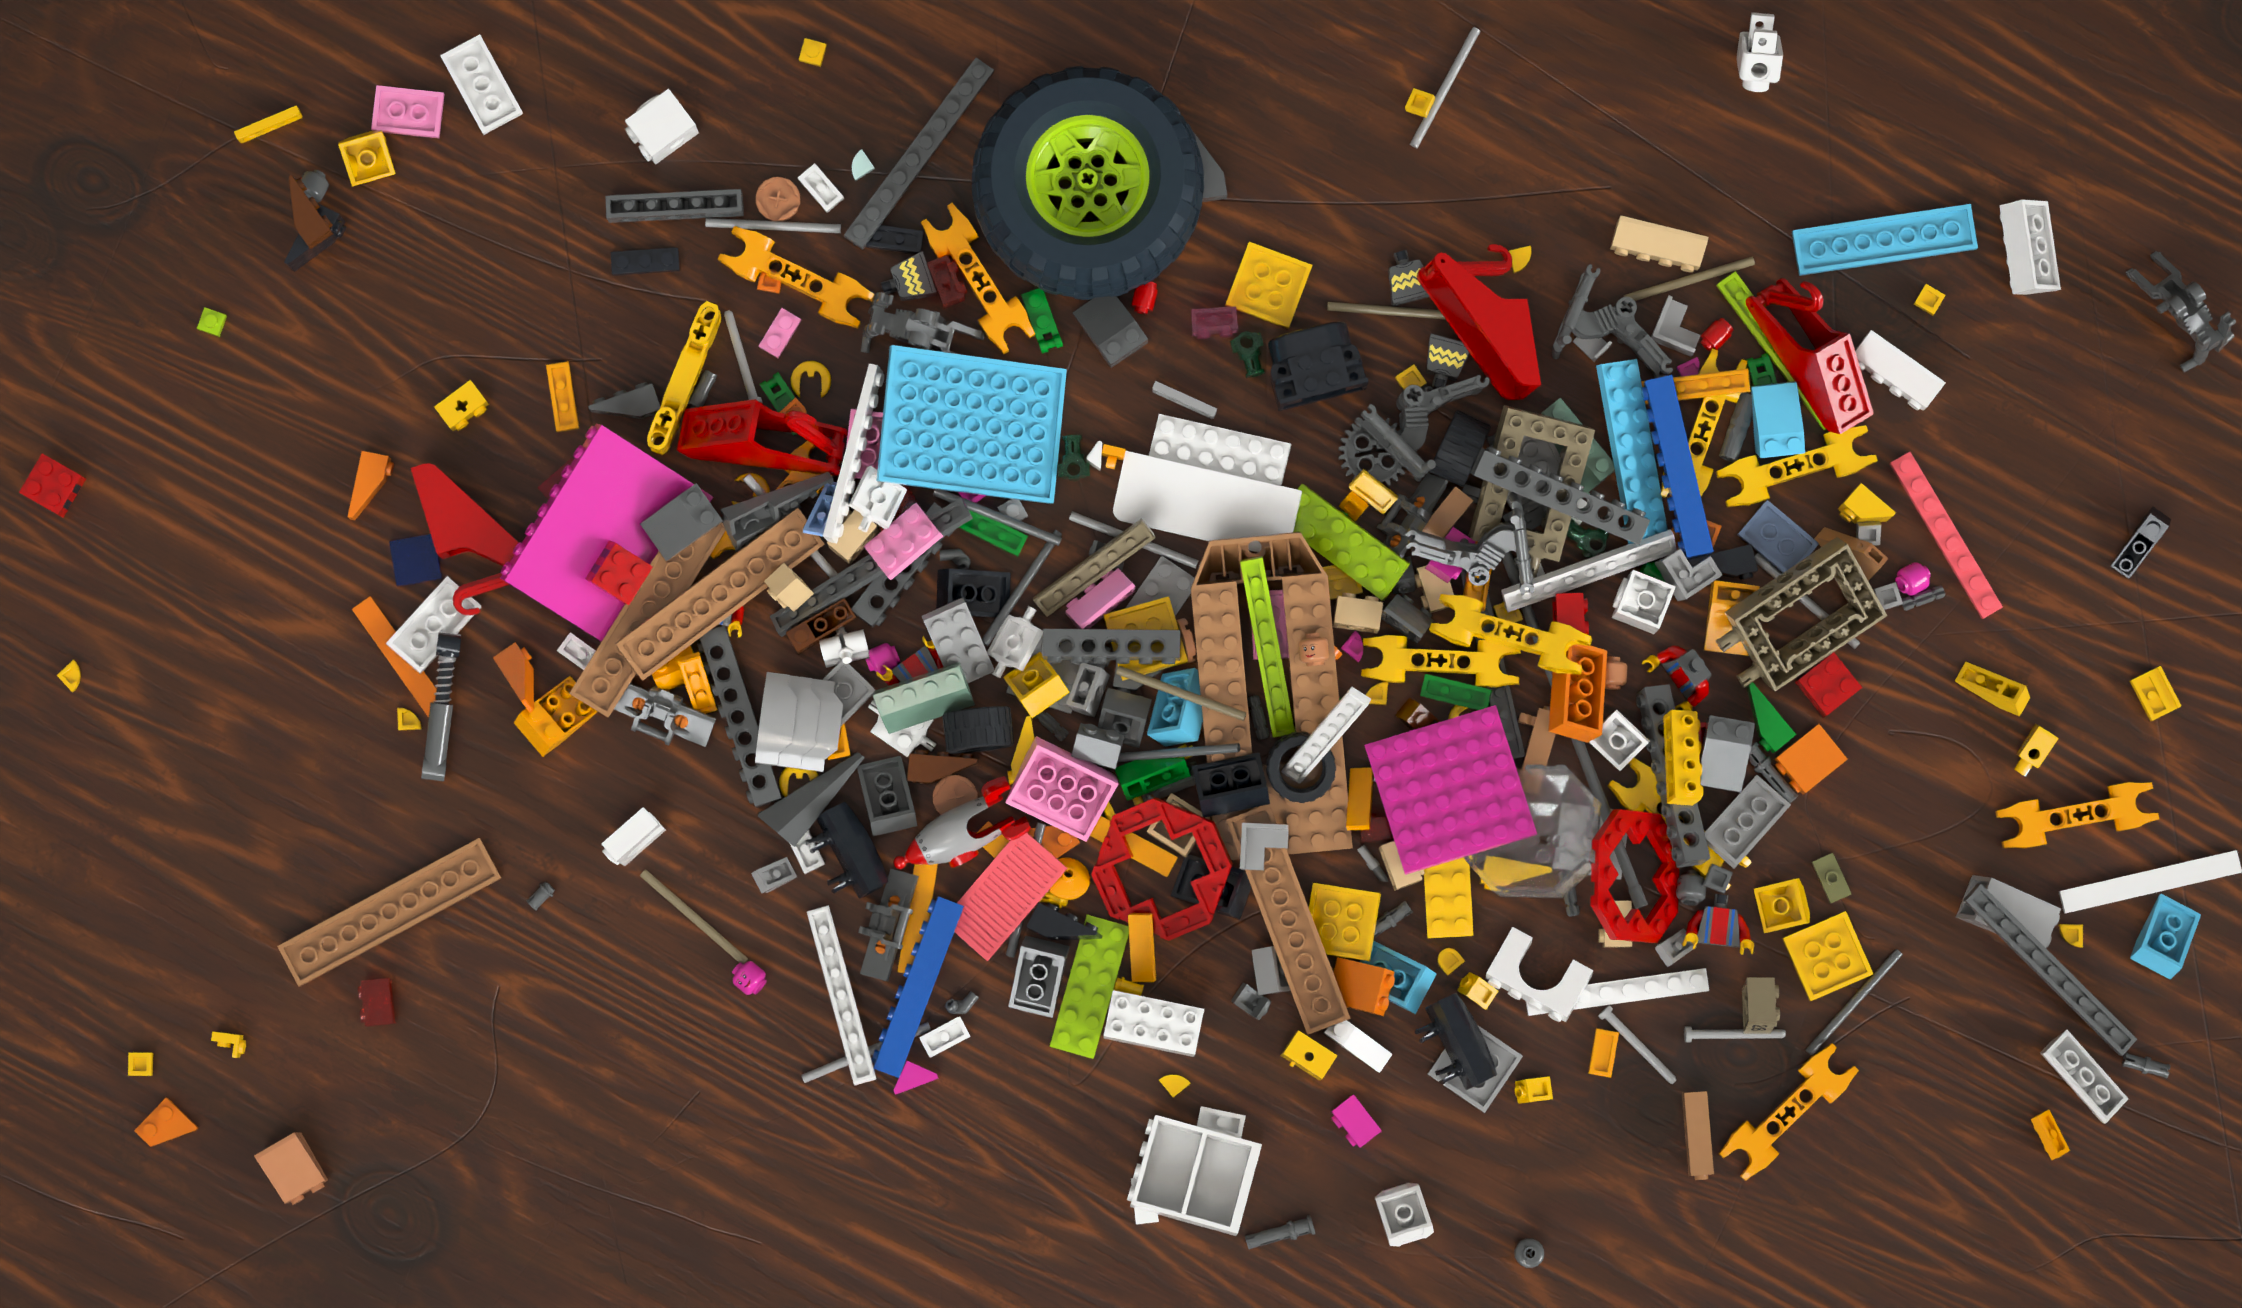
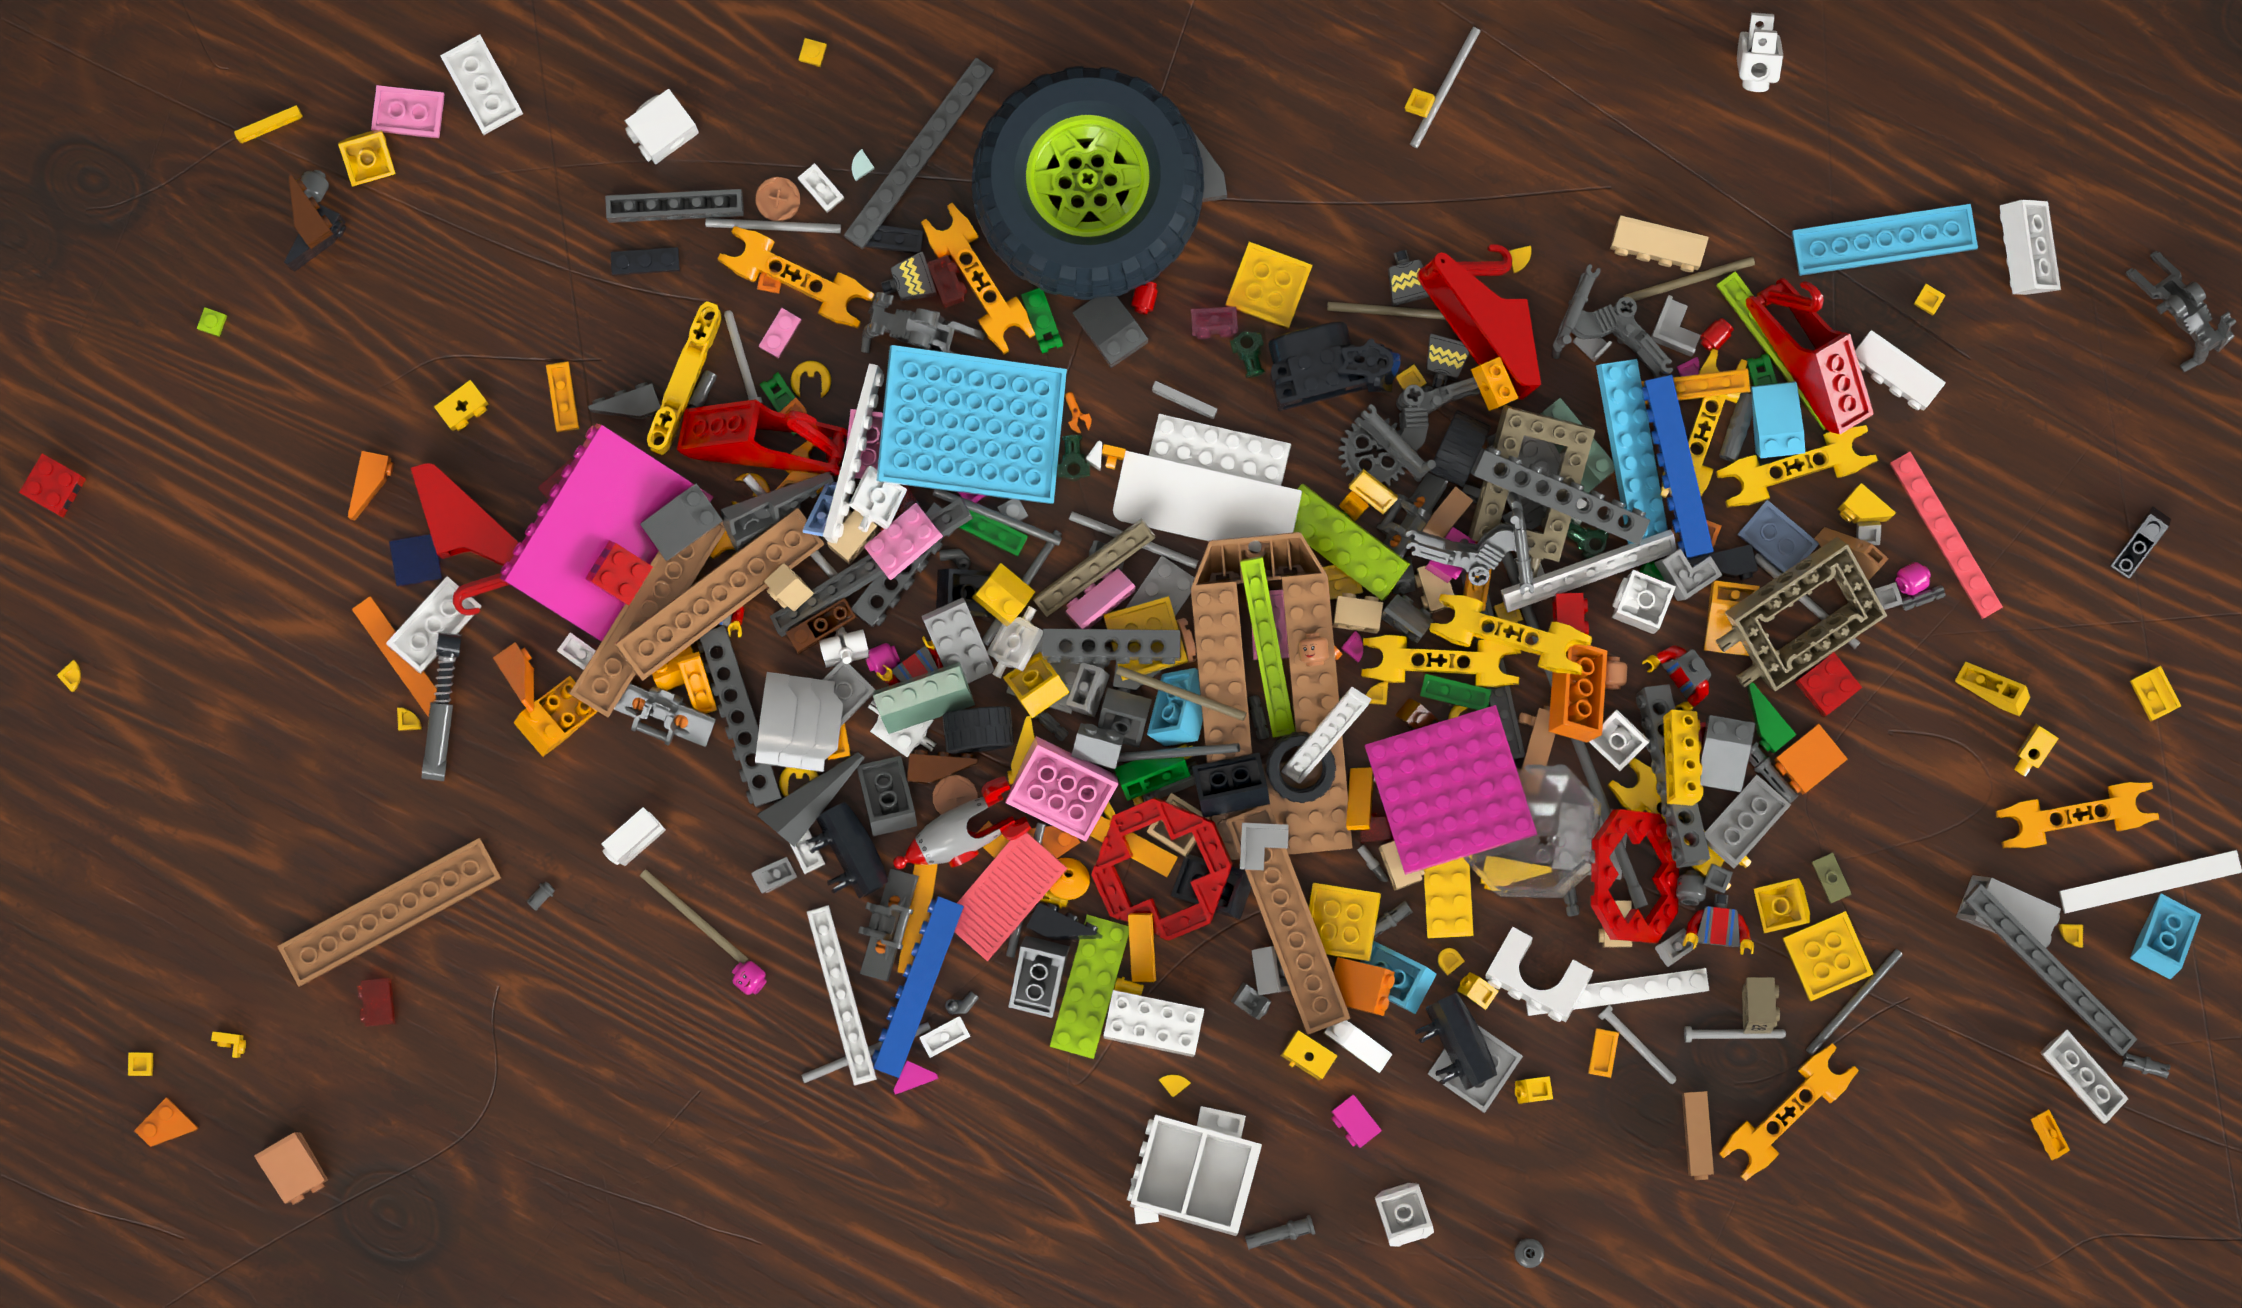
(1003, 595): none -> yellow slope
(1076, 413): none -> orange bar
(1379, 365): none -> black hips
(1494, 383): none -> light orange brick

